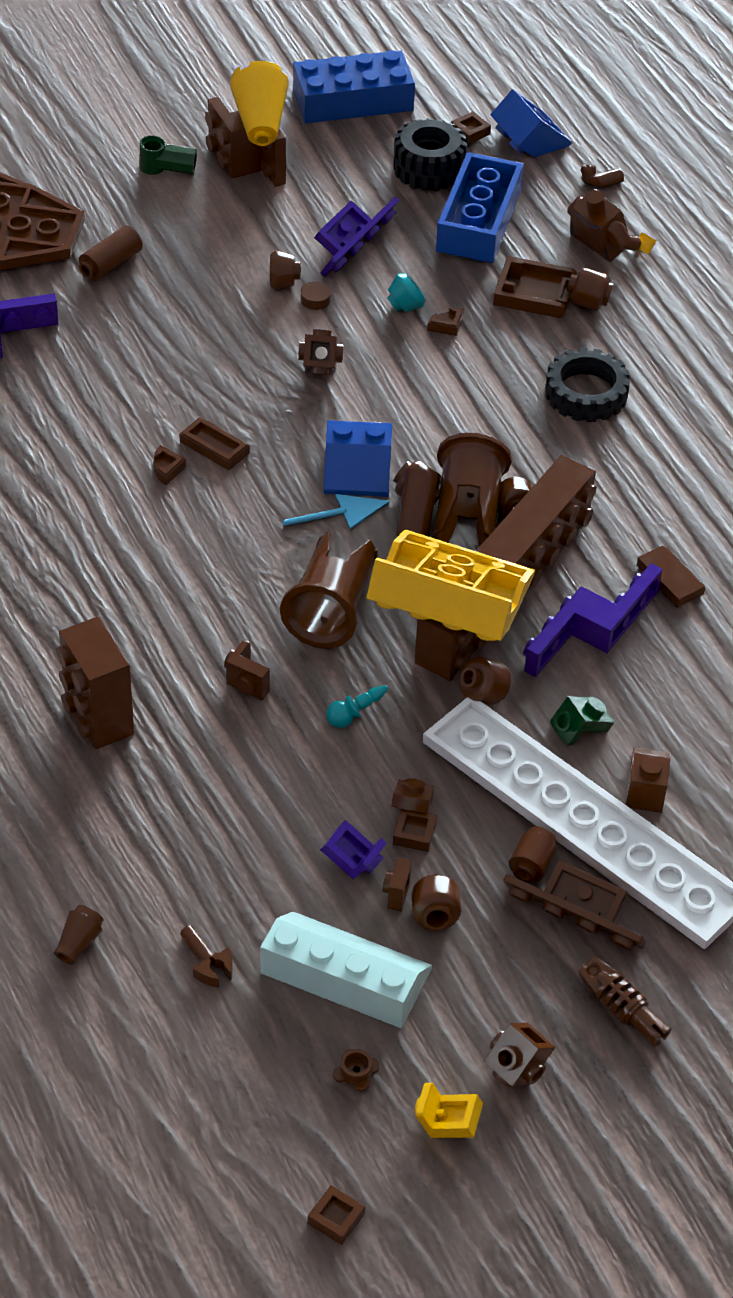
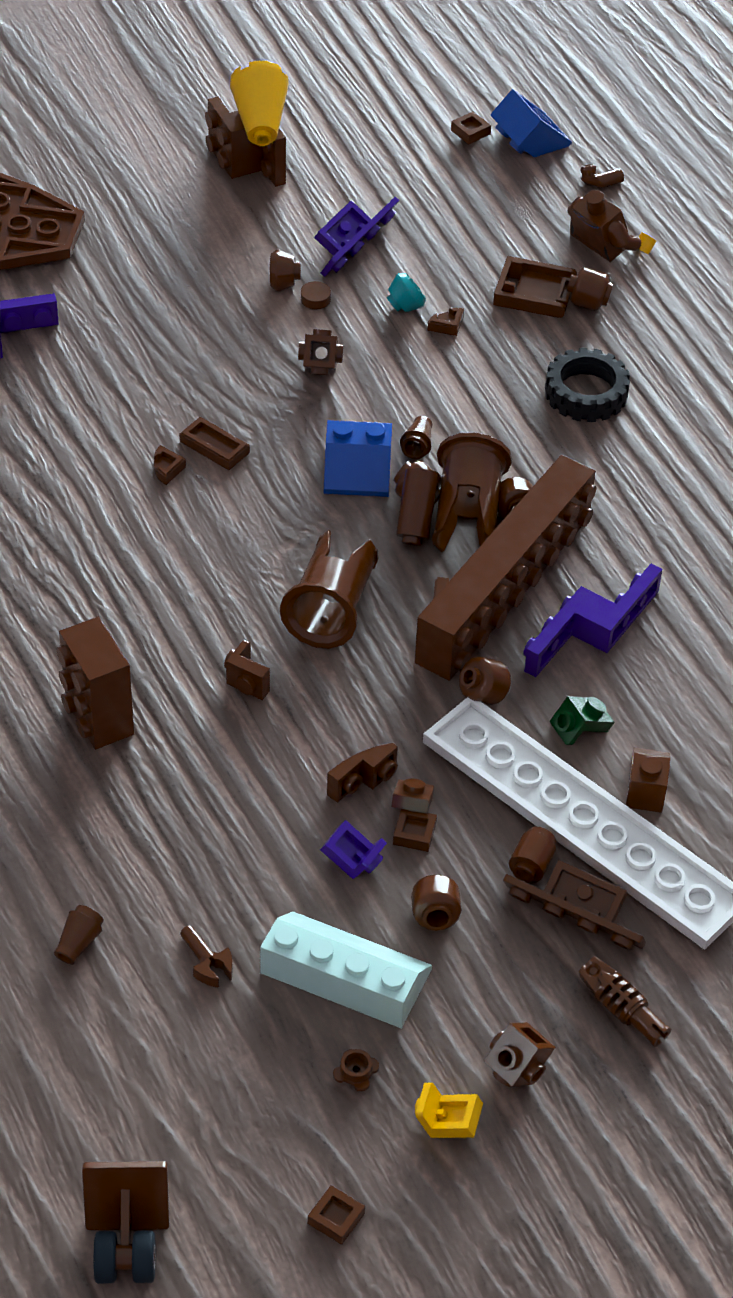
(110, 253): reddish brown brick -> none
(125, 1199): none -> reddish brown plate
(158, 156): dark green piece -> none
(342, 713): teal bar -> none
(352, 507): medium azure piece -> none
(353, 86): blue brick -> none
(365, 767): none -> reddish brown slope
(397, 883): reddish brown plate -> none
(417, 439): none -> reddish brown cone
(429, 154): black tyre -> none
(450, 585): yellow piece -> none
(479, 207): blue brick -> none
(676, 580): reddish brown tile -> none

